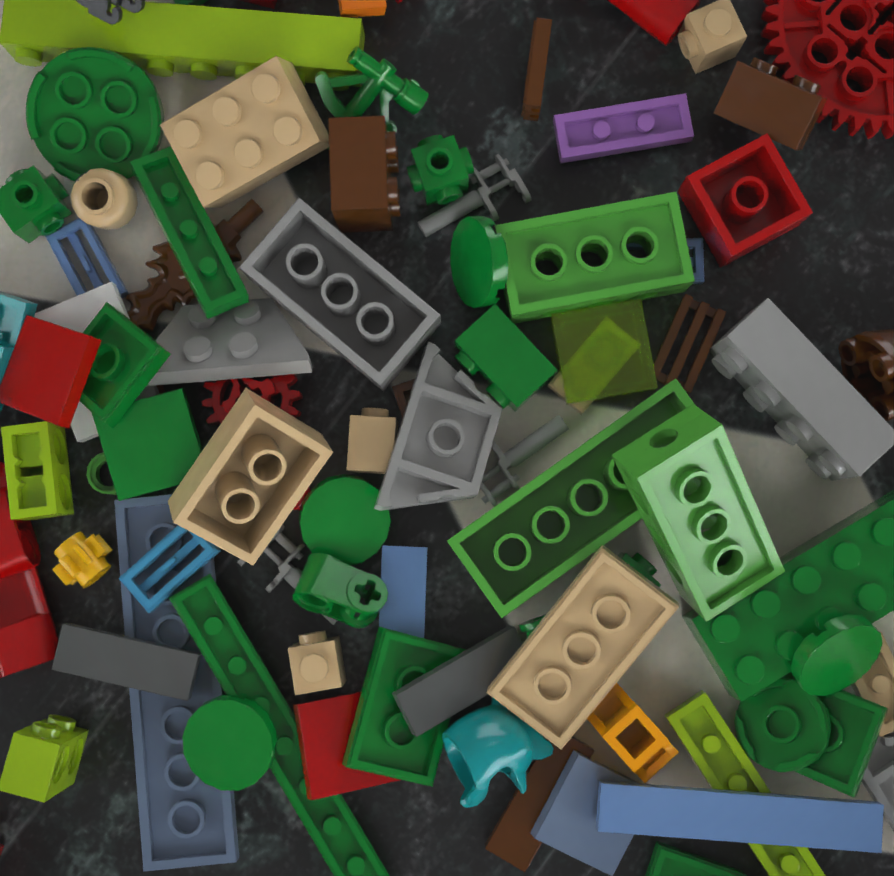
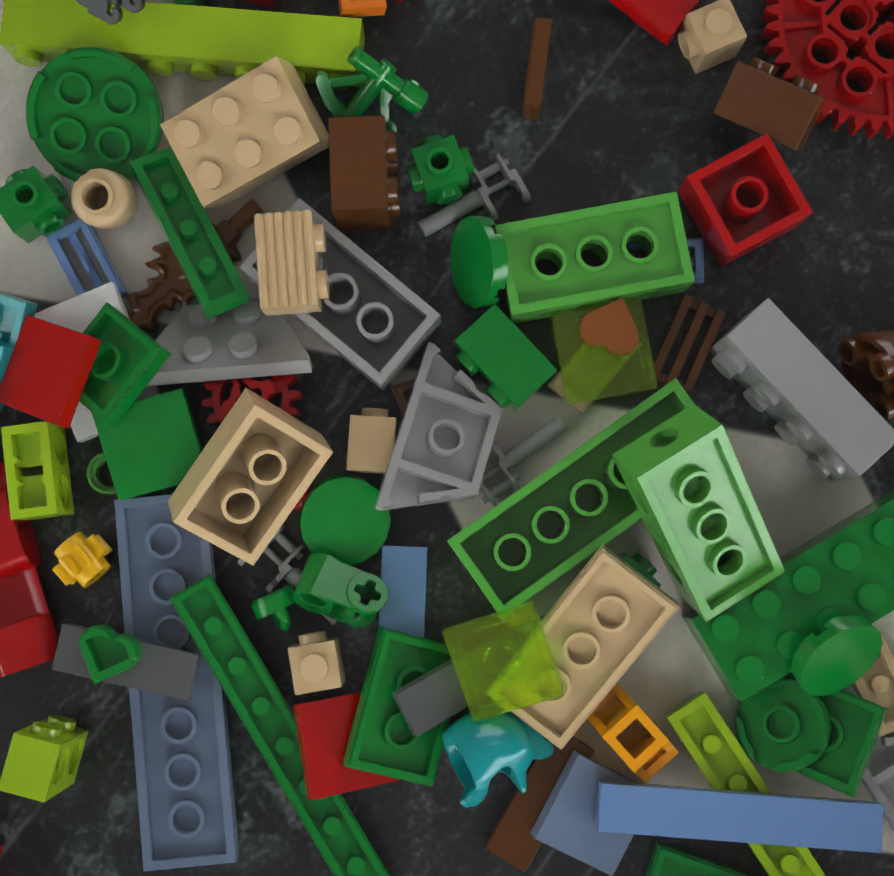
(108, 652): none -> green tile
(152, 555): dark azure tile -> none
(229, 742): green tile -> none
(275, 605): none -> green tile
(290, 263): none -> tan brick
(503, 661): none -> clear neon green tile
(610, 328): none -> dark orange tile
(623, 128): medium lavender plate -> none

